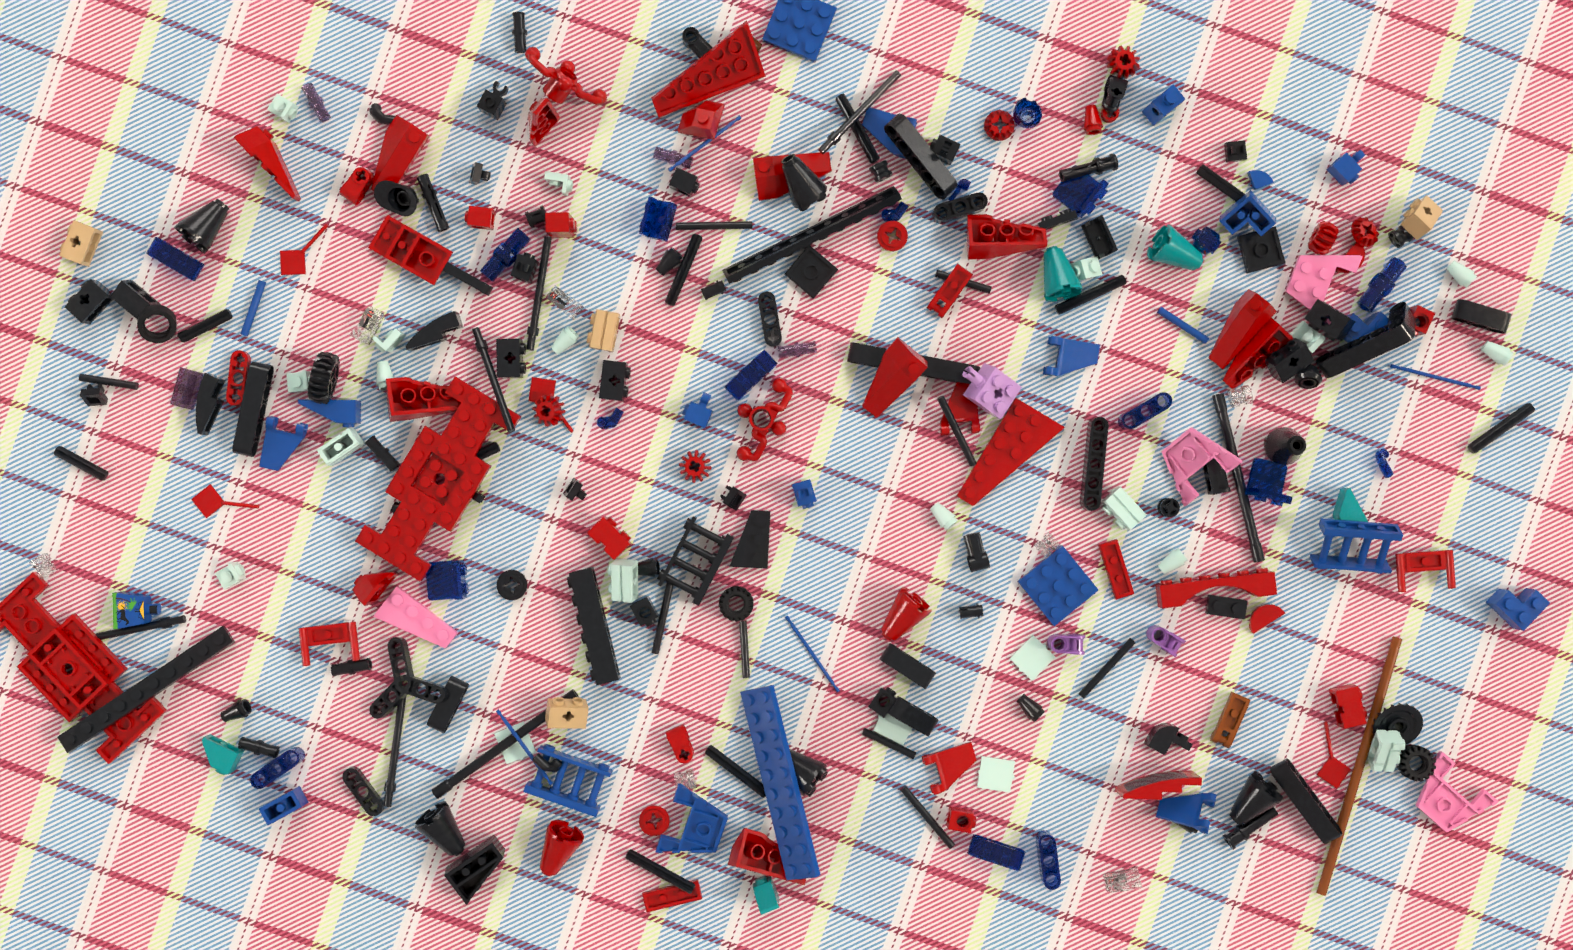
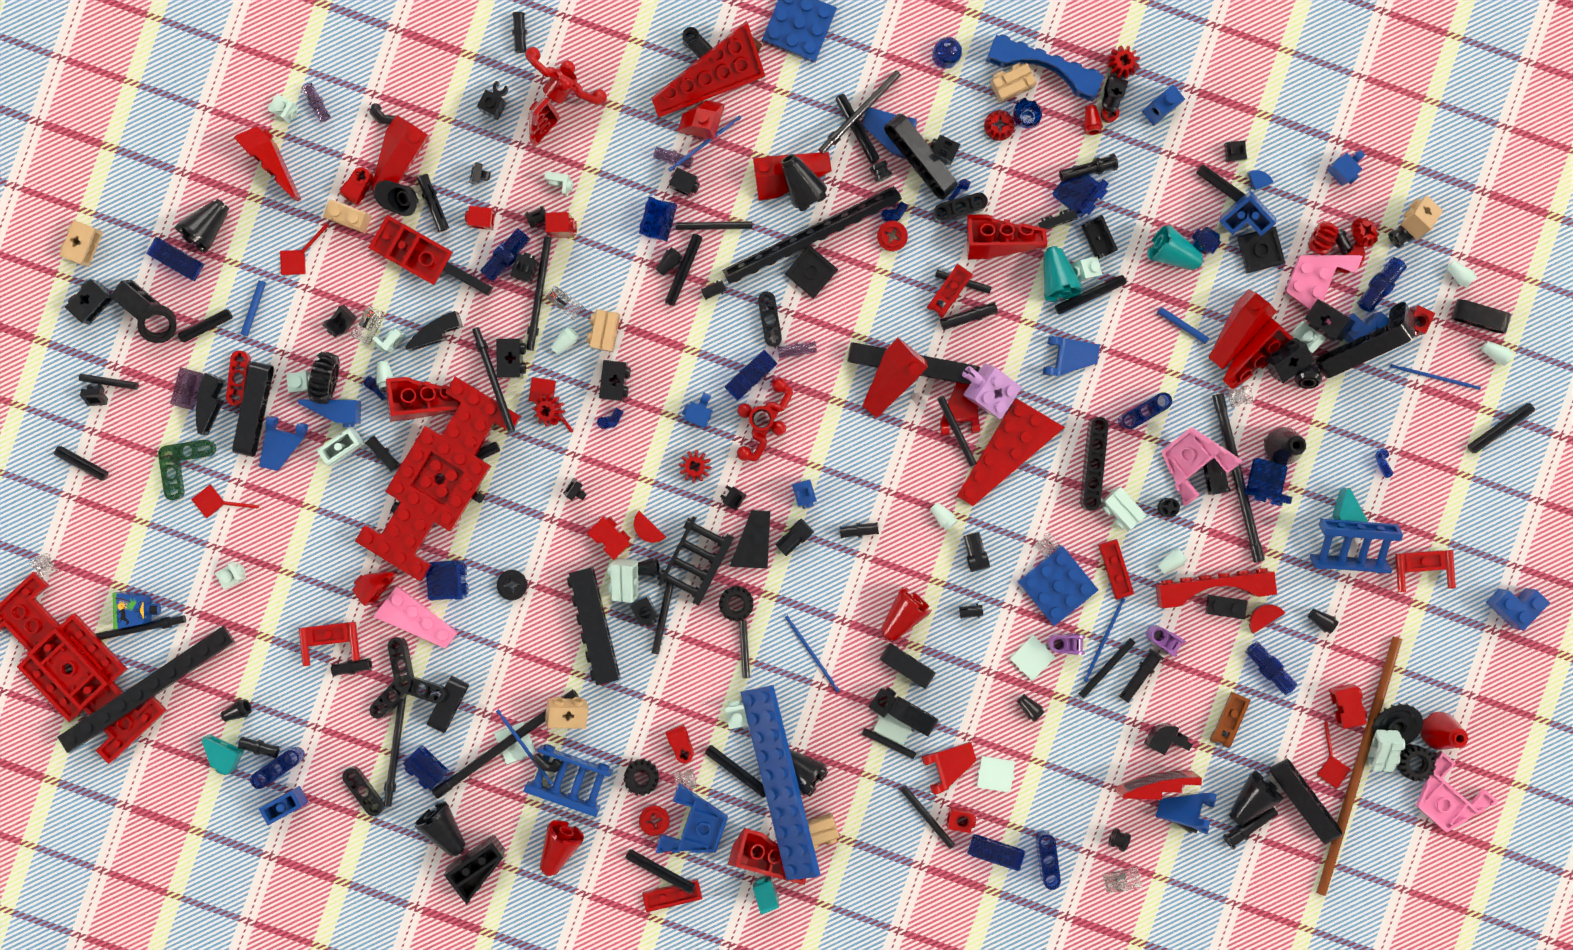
(176, 457): none -> clear green beam
(340, 321): none -> black bracket
(347, 216): none -> tan brick
(370, 384): none -> clear blue hand
(425, 767): none -> clear blue brick
(637, 788): none -> black tyre
(646, 529): none -> red tile
(736, 714): none -> light aqua bracket
(798, 534): none -> black piece
(823, 830): none -> tan brick
(859, 530): none -> black pin
(947, 52): none -> clear blue hair
(976, 313): none -> black pin
(1013, 82): none -> tan brick
(1082, 81): none -> blue arch
(1104, 640): none -> blue piece
(1119, 839): none -> black wheel
(1146, 667): none -> black pin
(1271, 668): none -> clear blue piece
(1324, 621): none -> black cone
(1343, 242): none -> black pin
(1443, 732): none -> red cone

